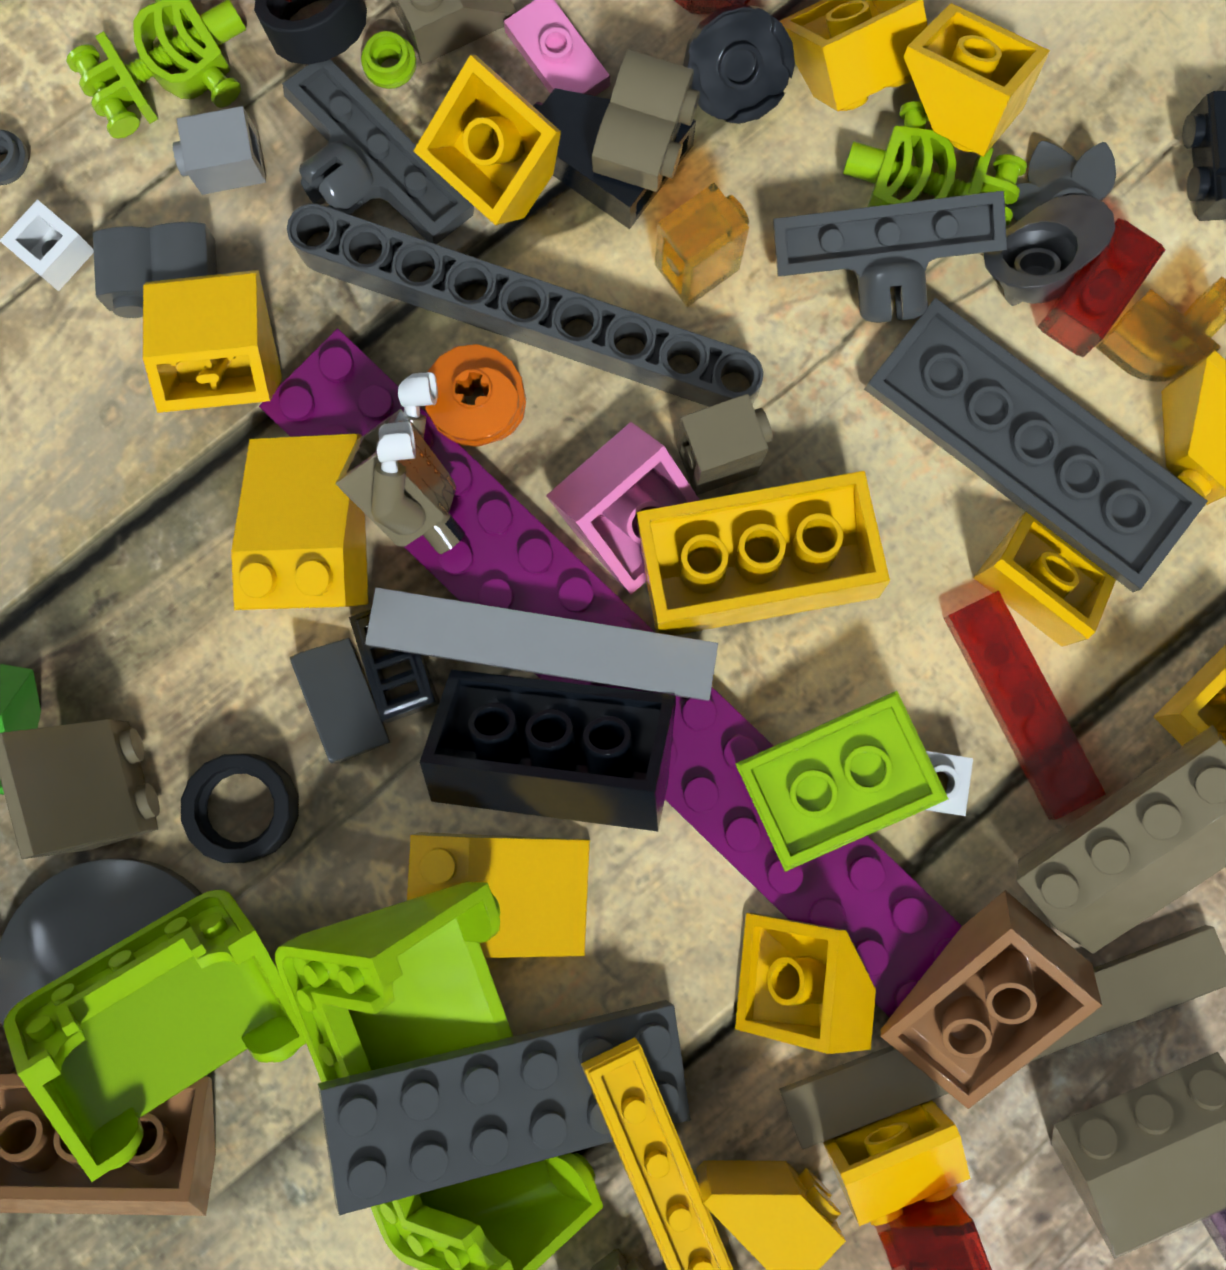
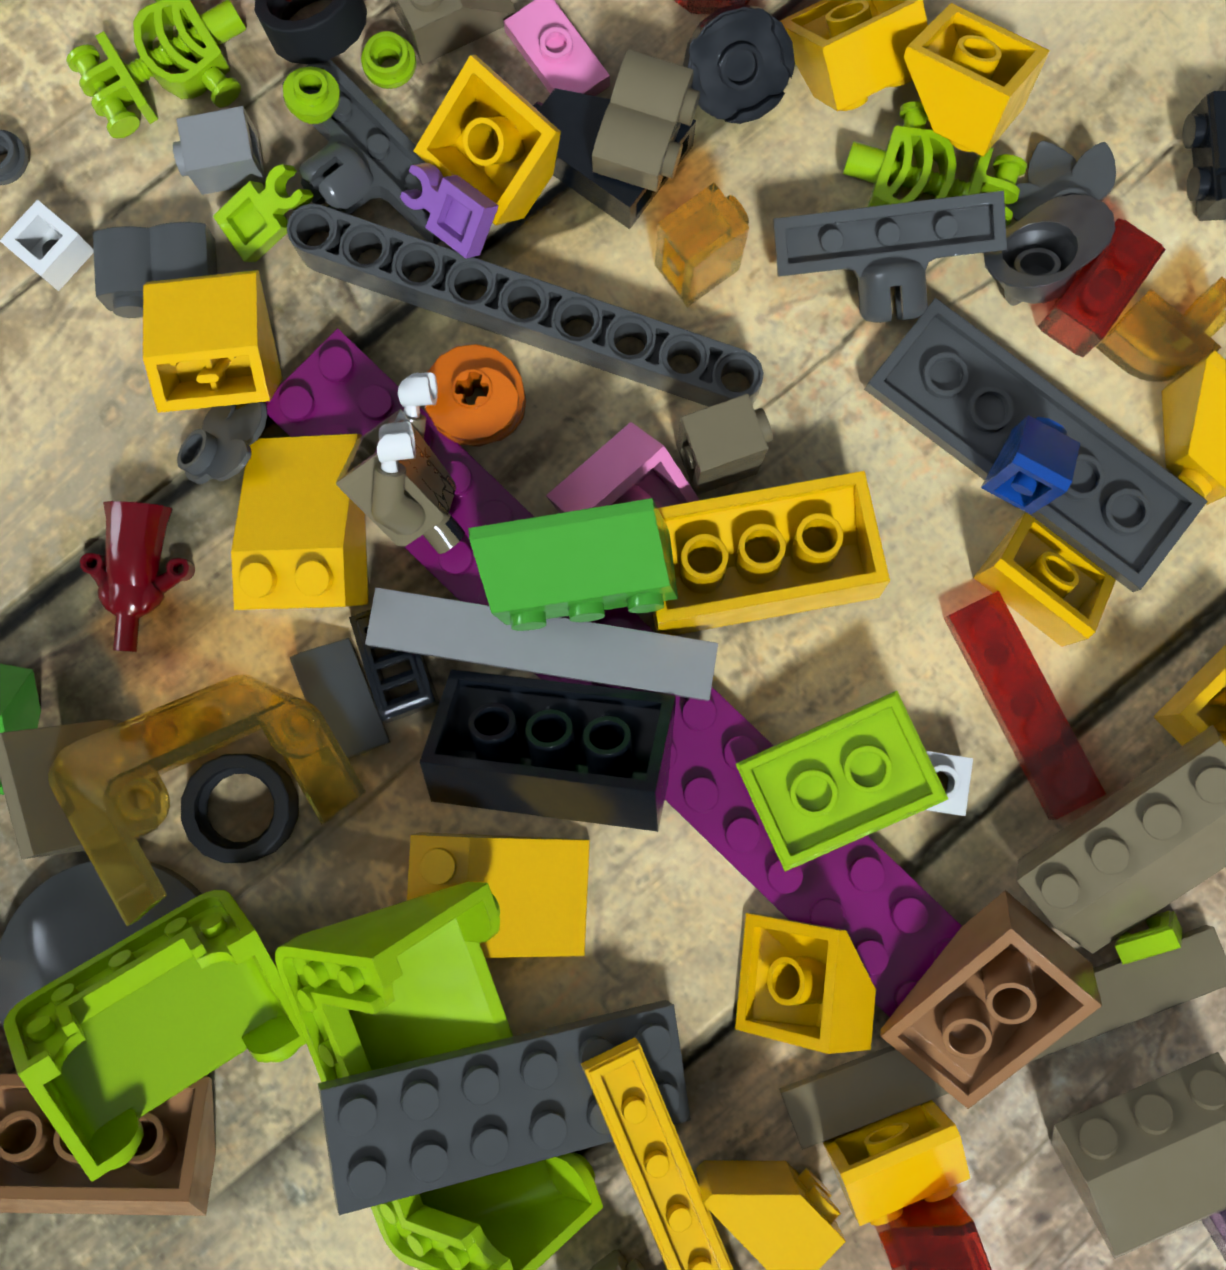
(114, 784): none -> clear yellow windscreen
(131, 566): none -> dark red piece
(222, 443): none -> dark grey plate
(255, 214): none -> lime plate
(311, 107): none -> lime plate
(456, 209): none -> medium lavender plate
(576, 564): none -> bright green slope
(1033, 465): none -> blue slope
(1161, 937): none -> lime tile

